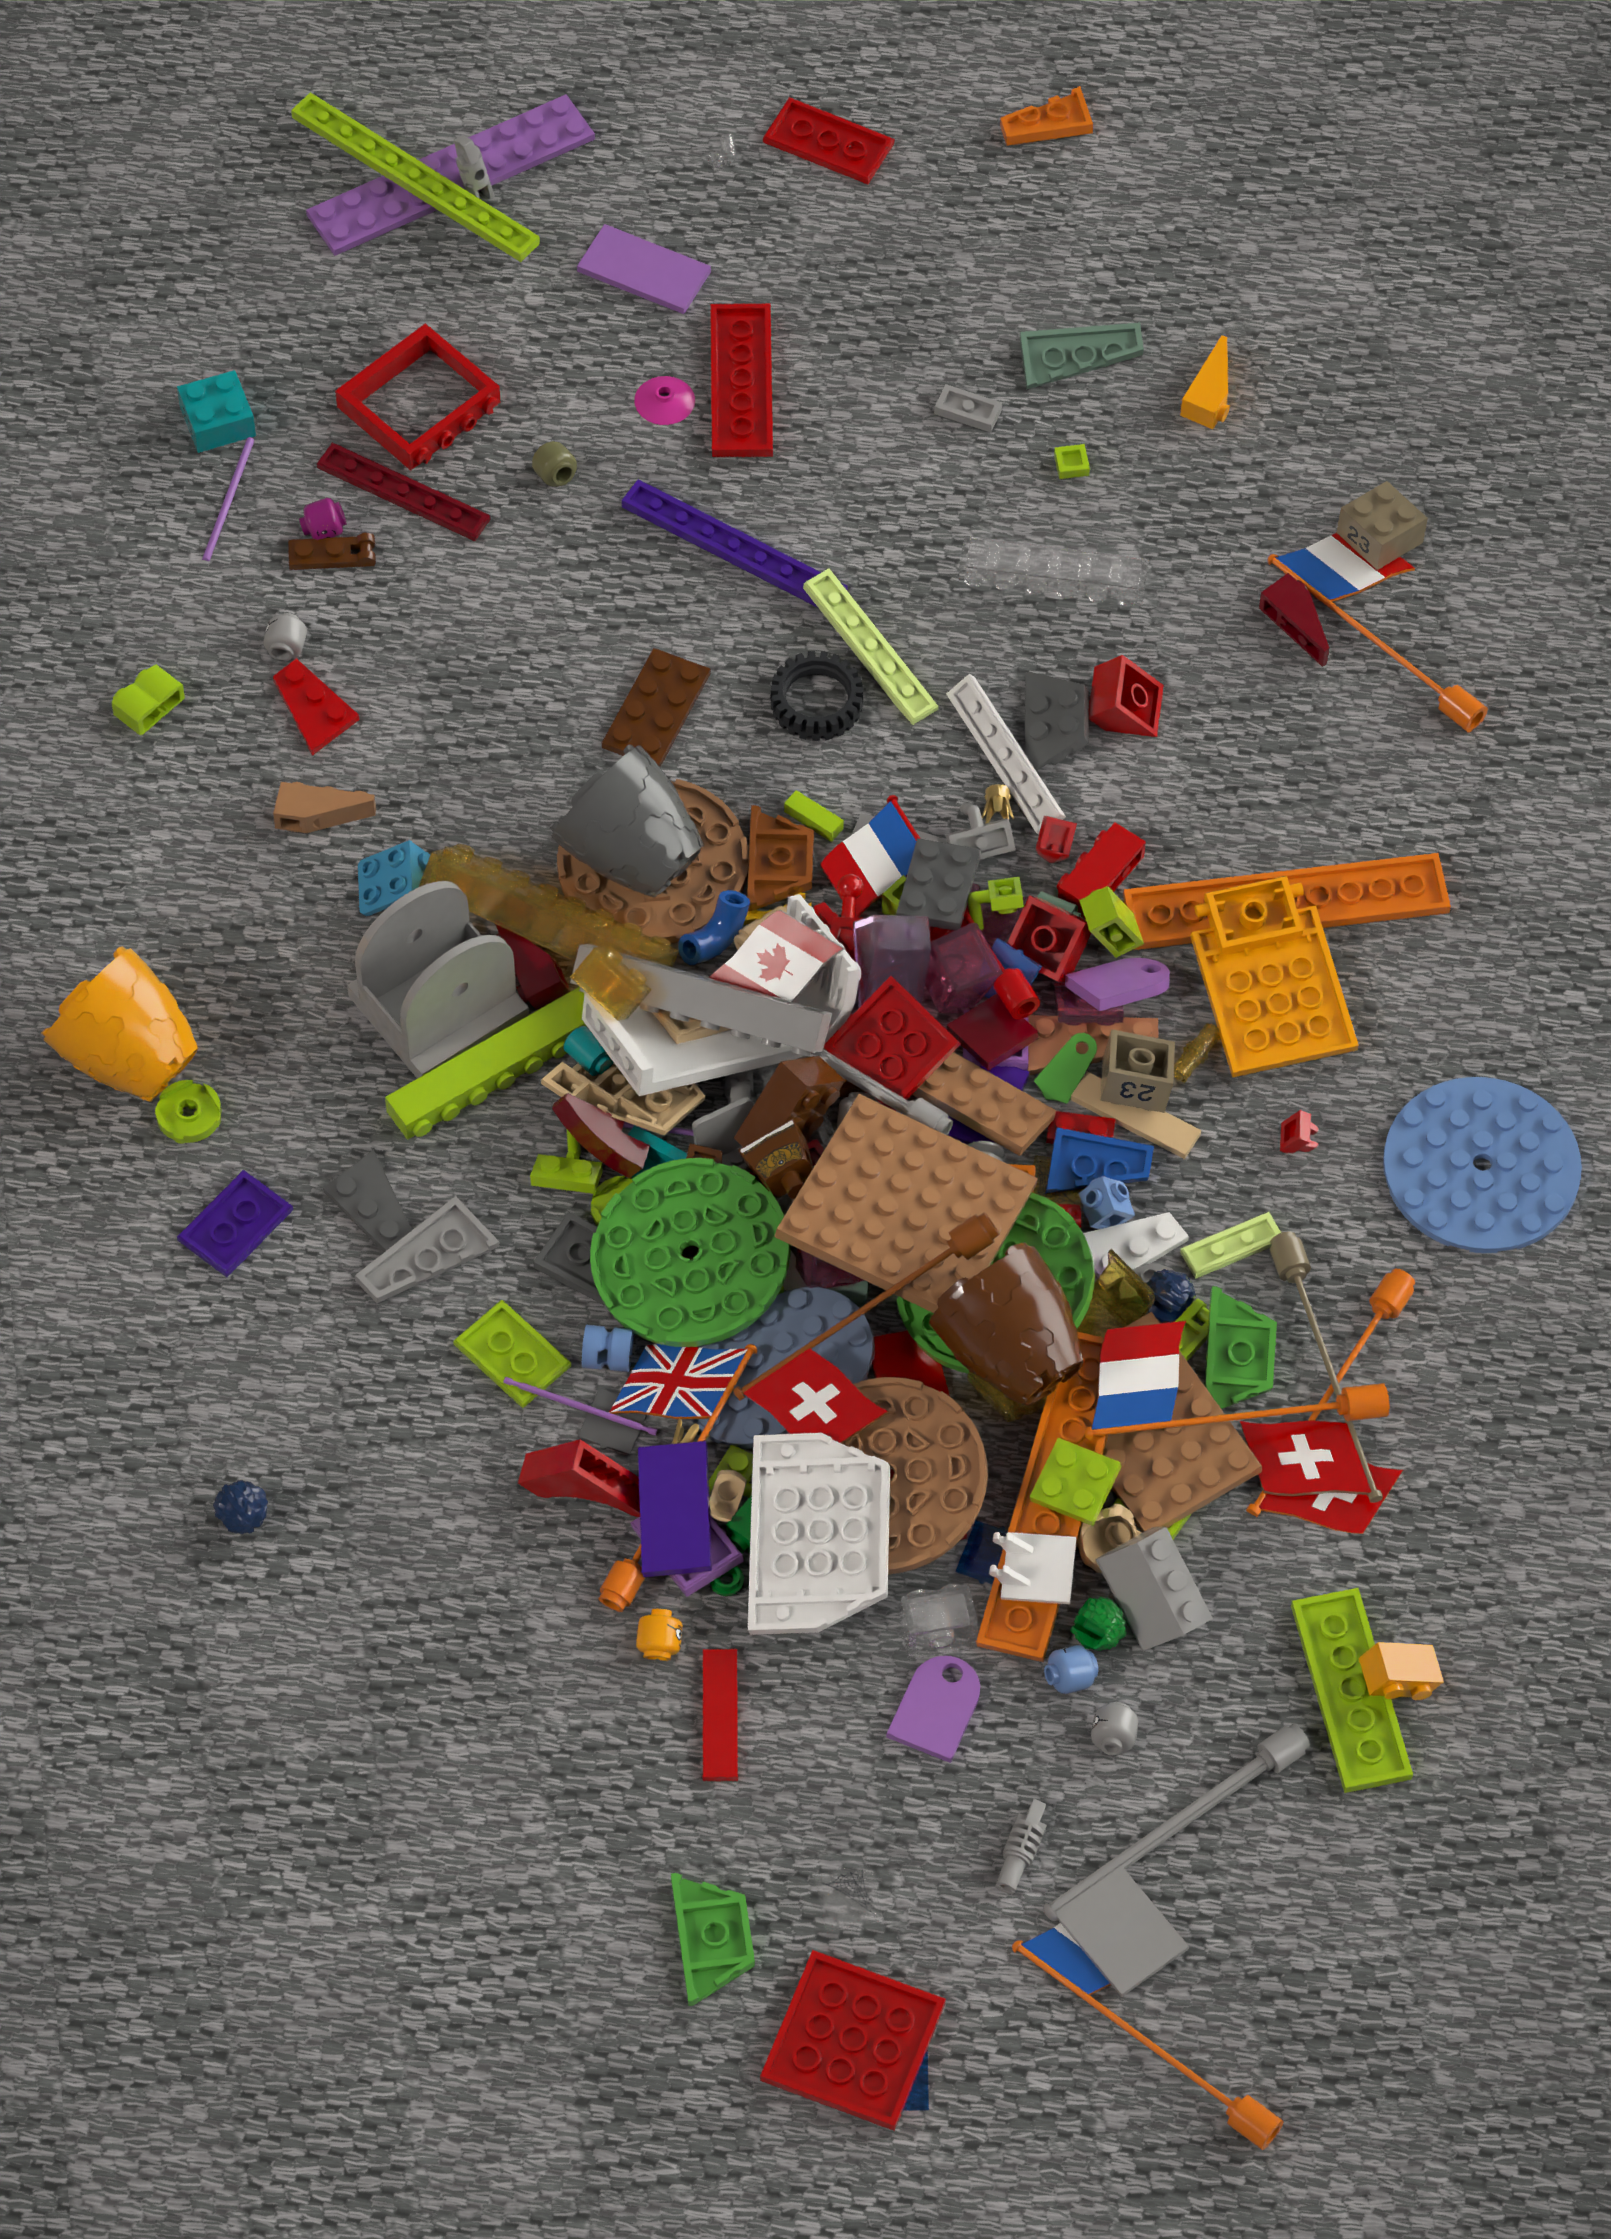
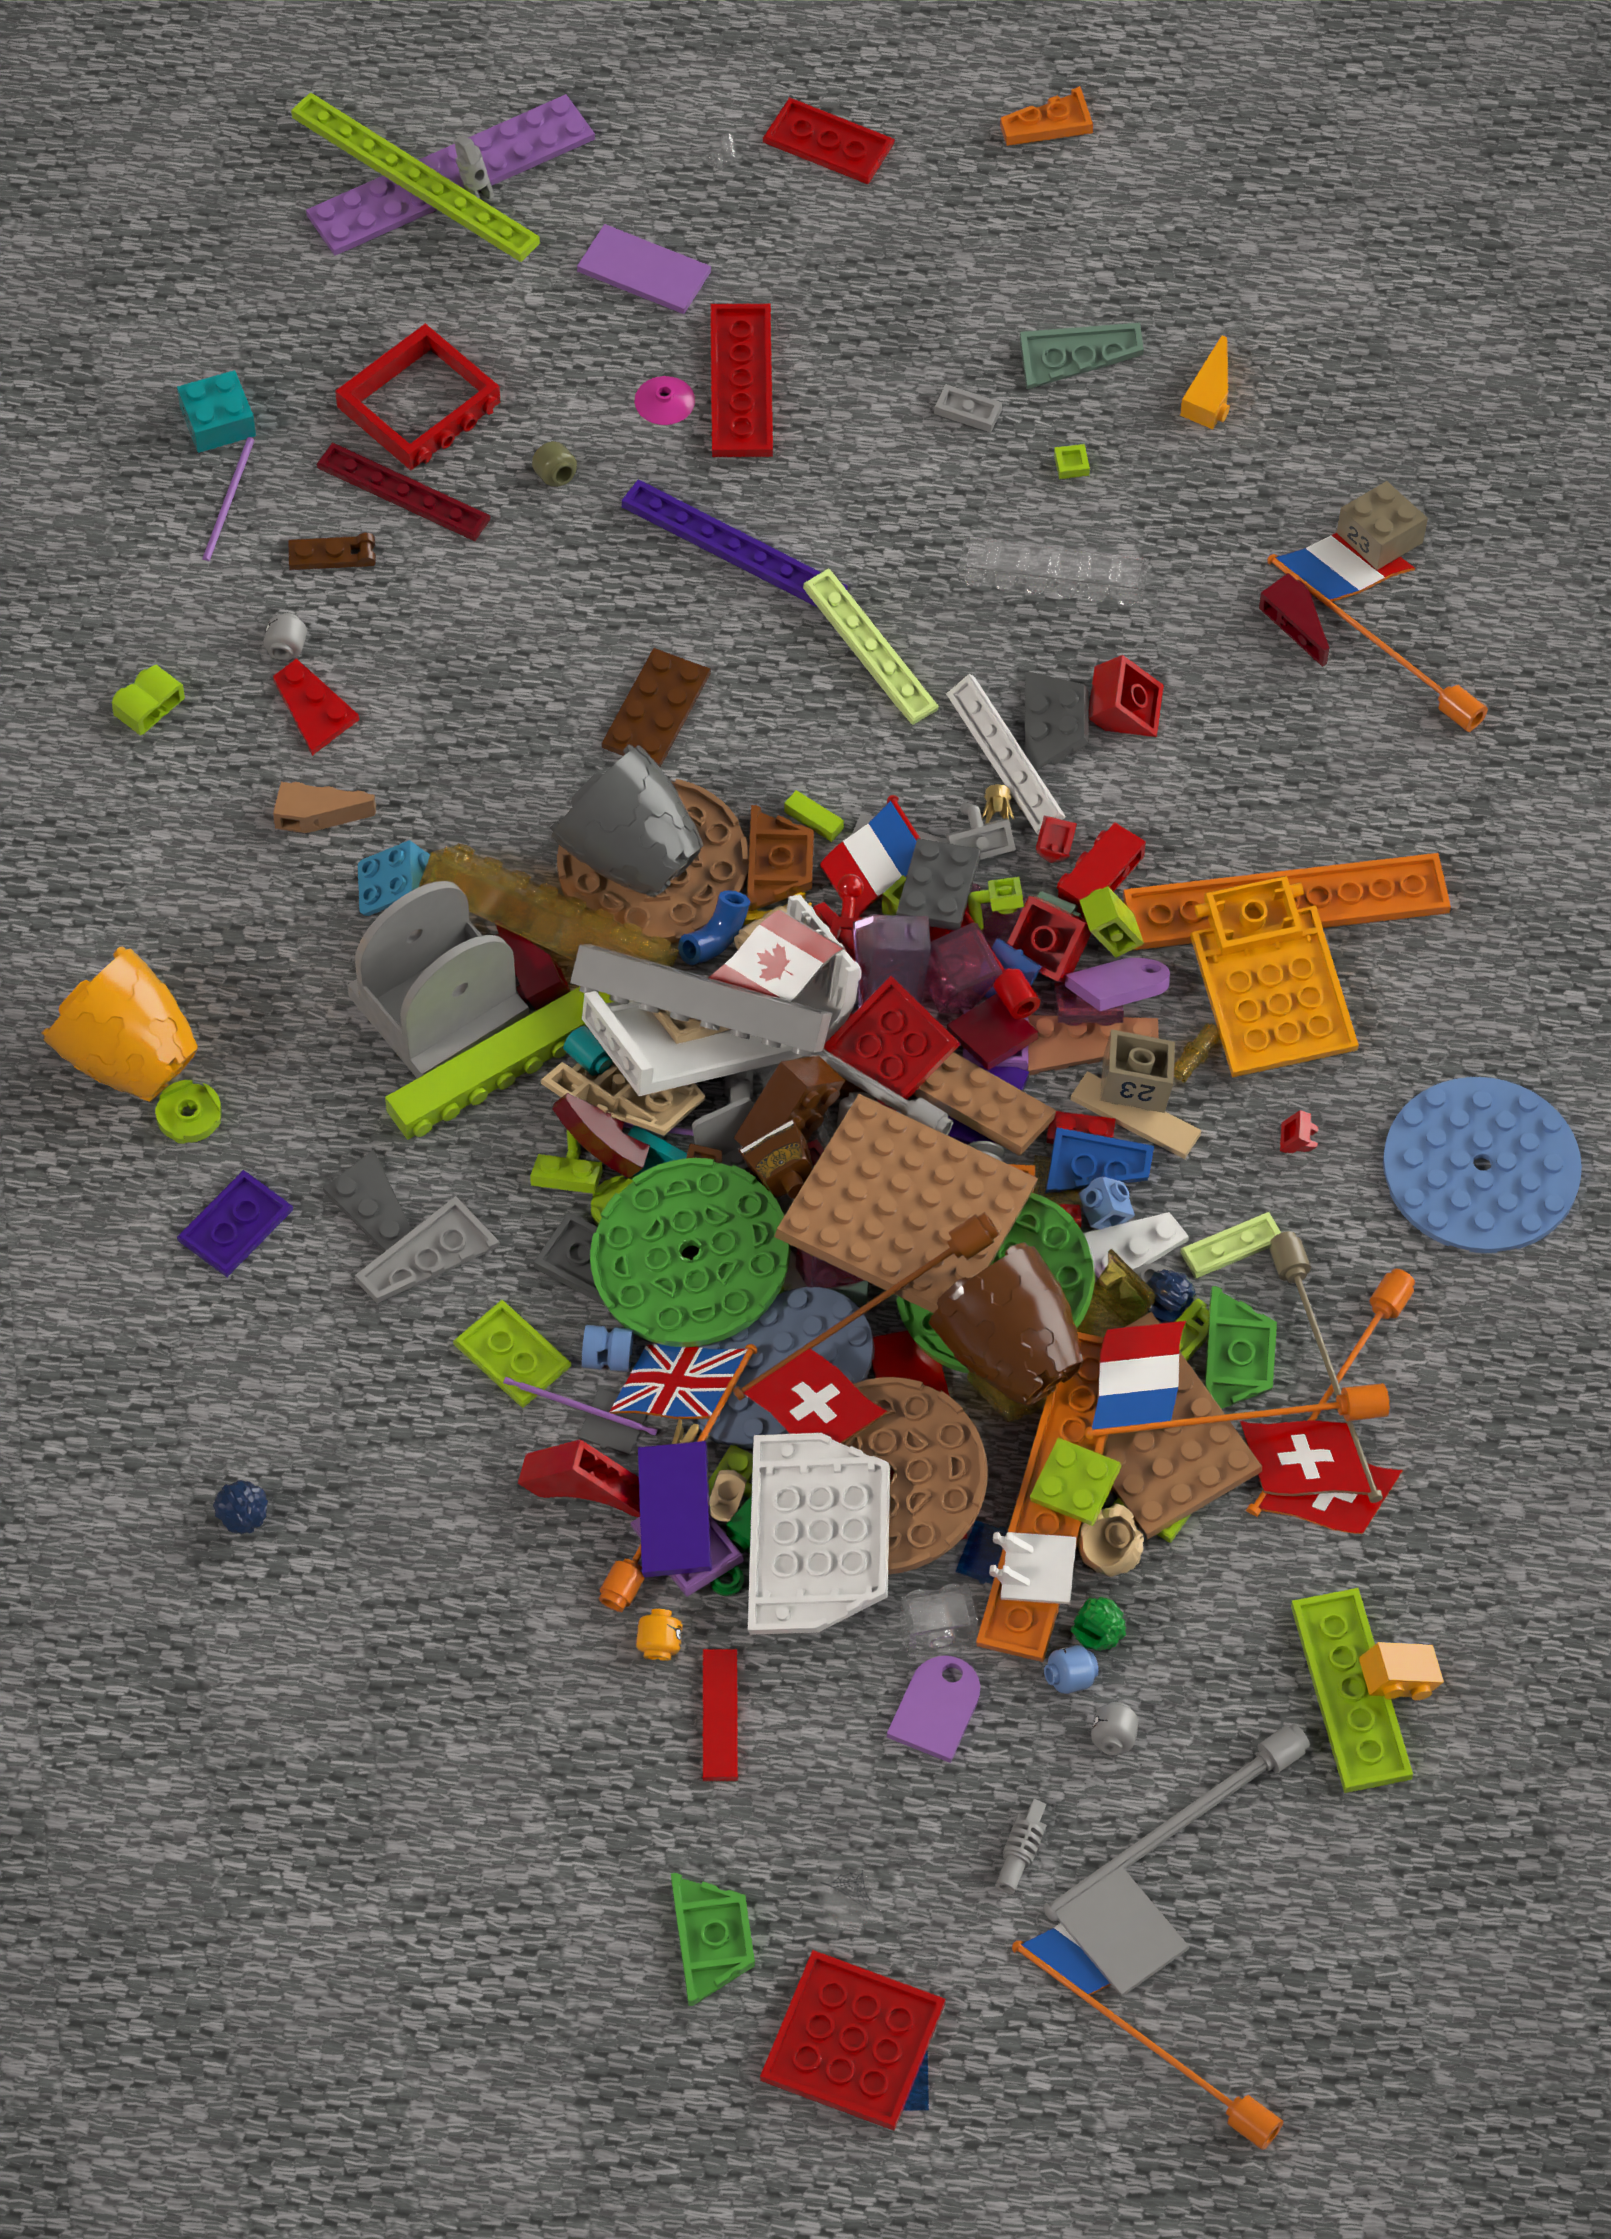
(323, 519): magenta head -> none
(611, 982): clear yellow brick -> none
(816, 726): black tyre -> none
(1066, 1069): bright green piece -> none
(1154, 1588): light grey slope -> none

